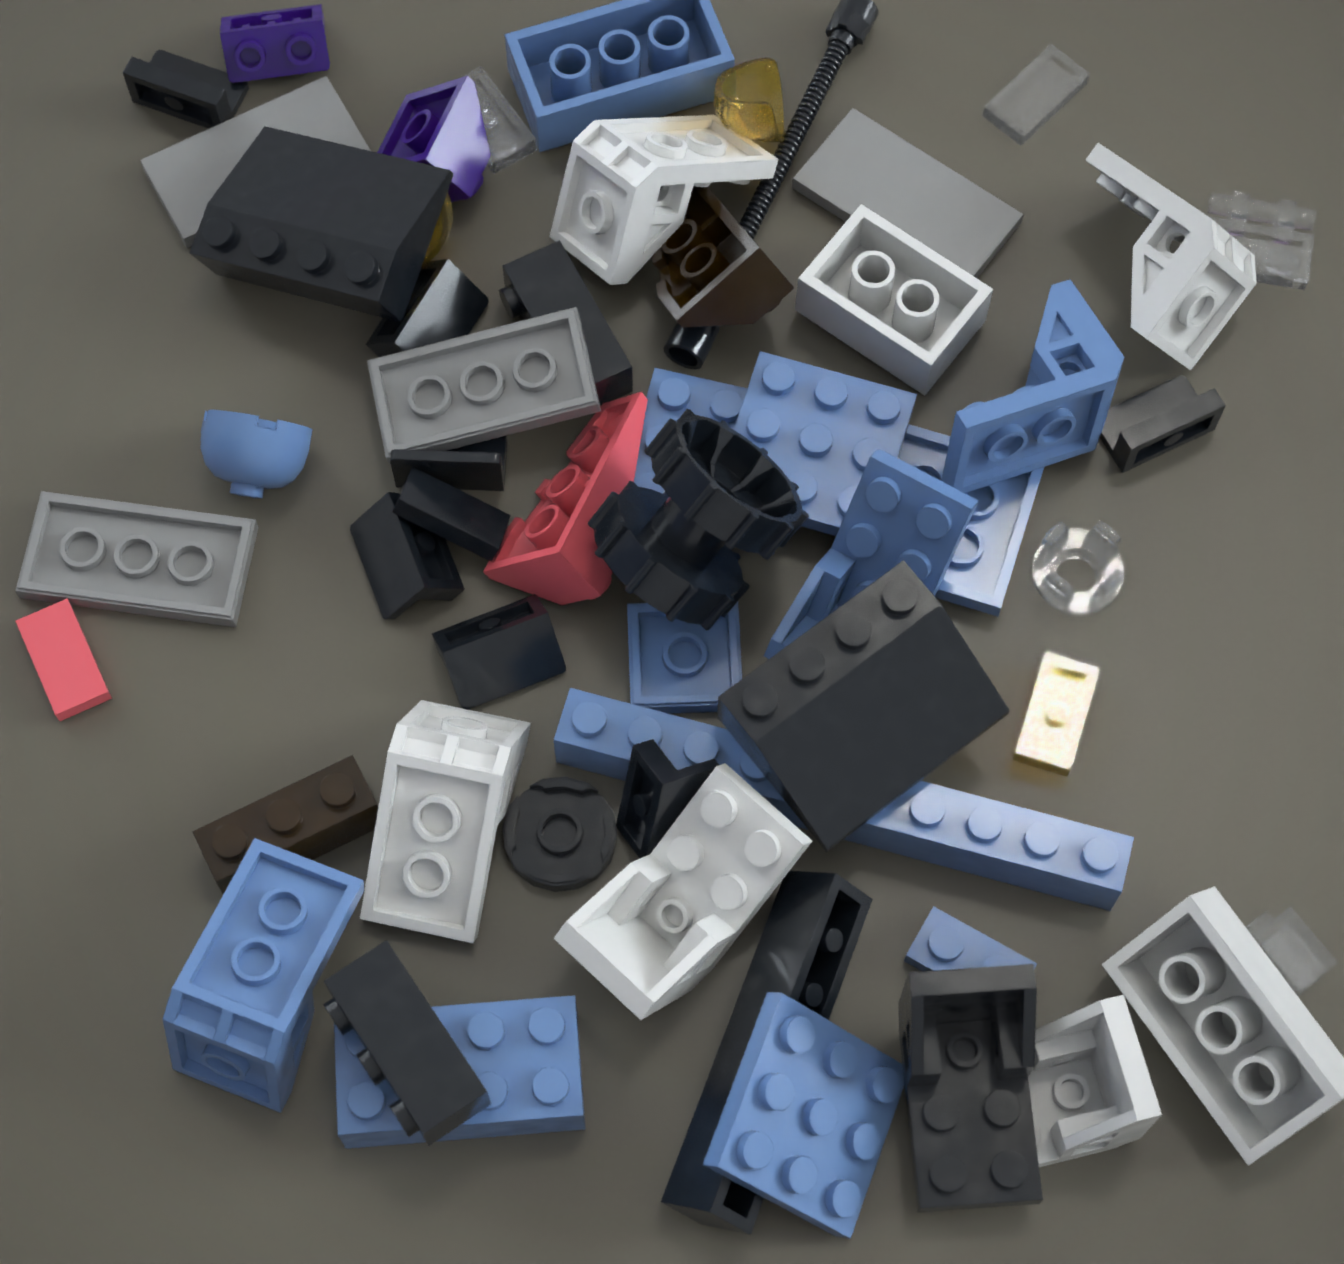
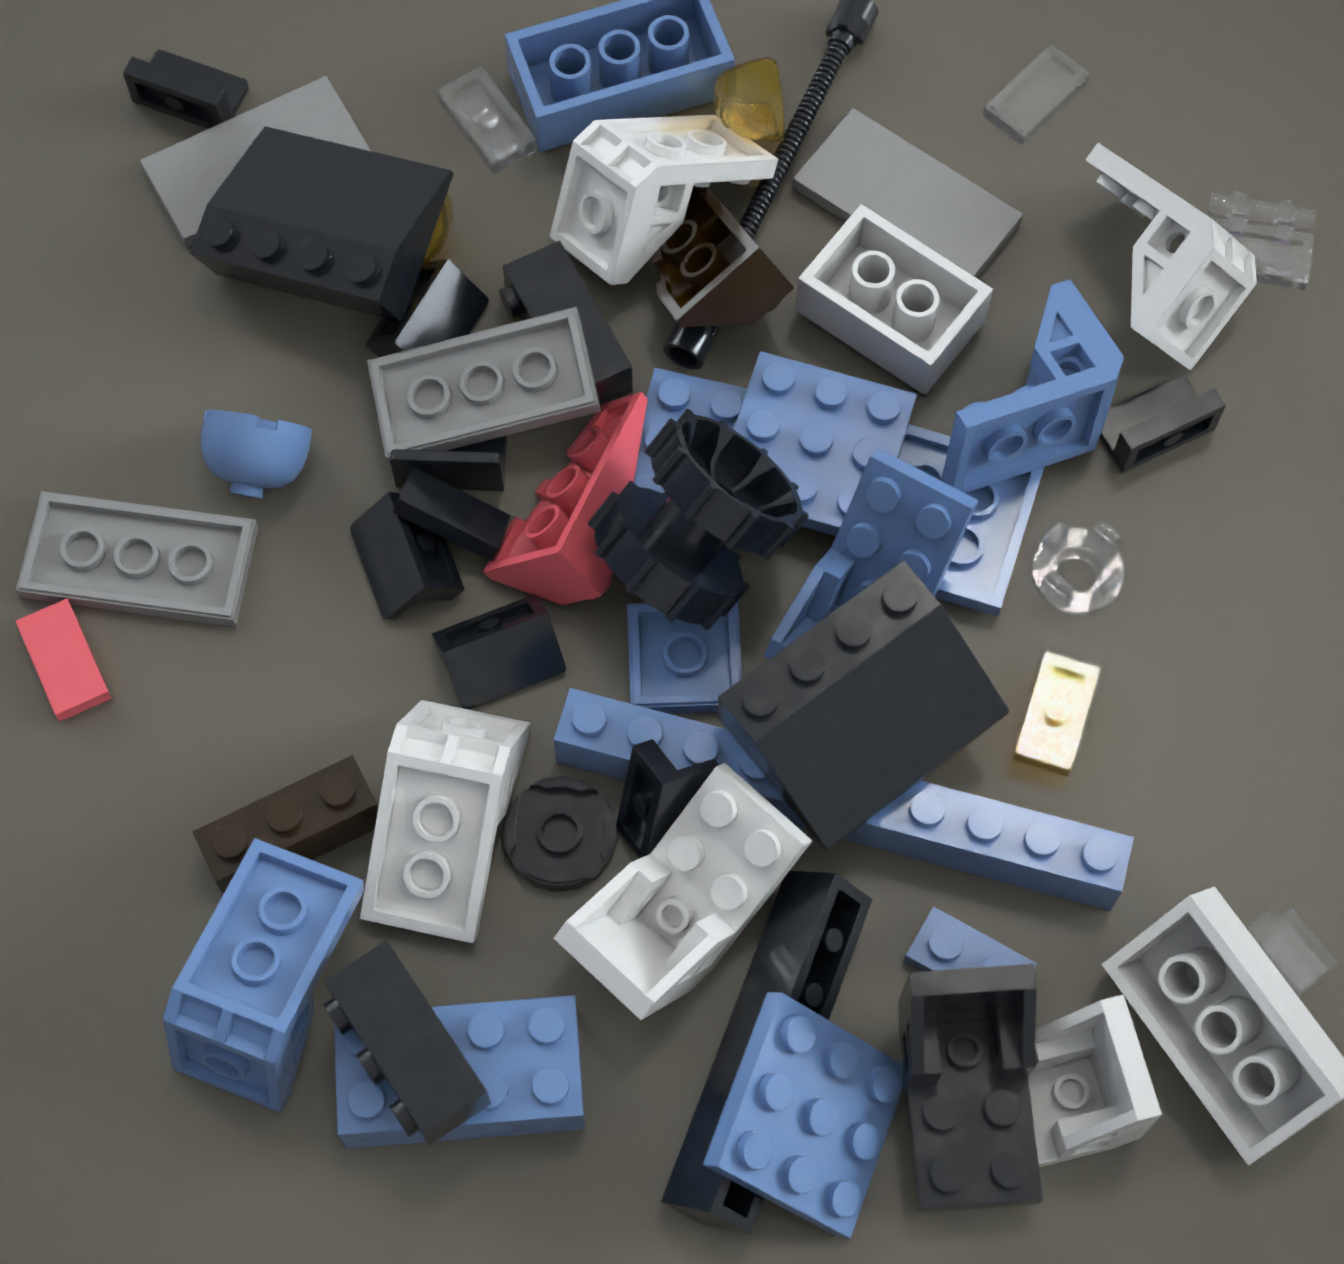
(274, 43): dark purple bracket -> none
(443, 130): dark purple slope -> none

